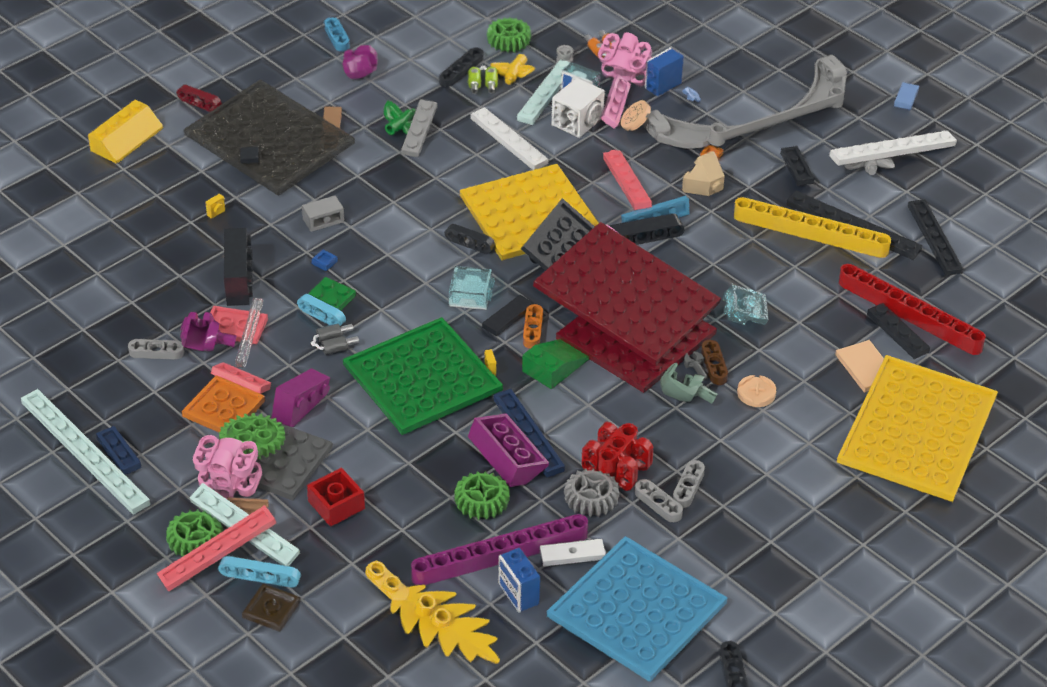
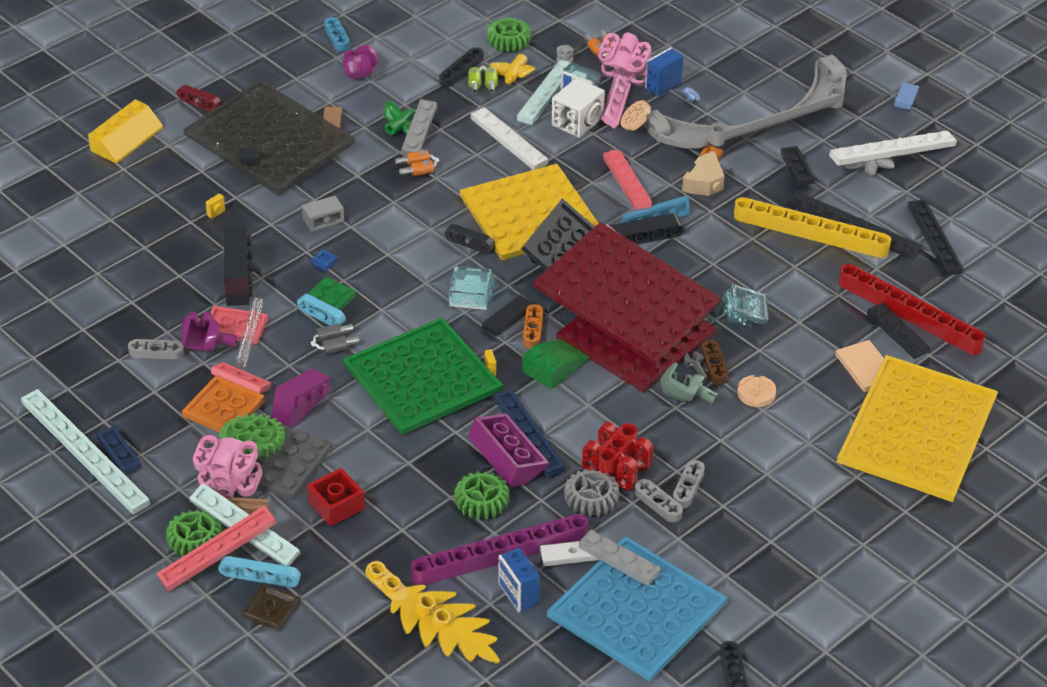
(418, 162): none -> orange piece
(619, 557): none -> light grey plate

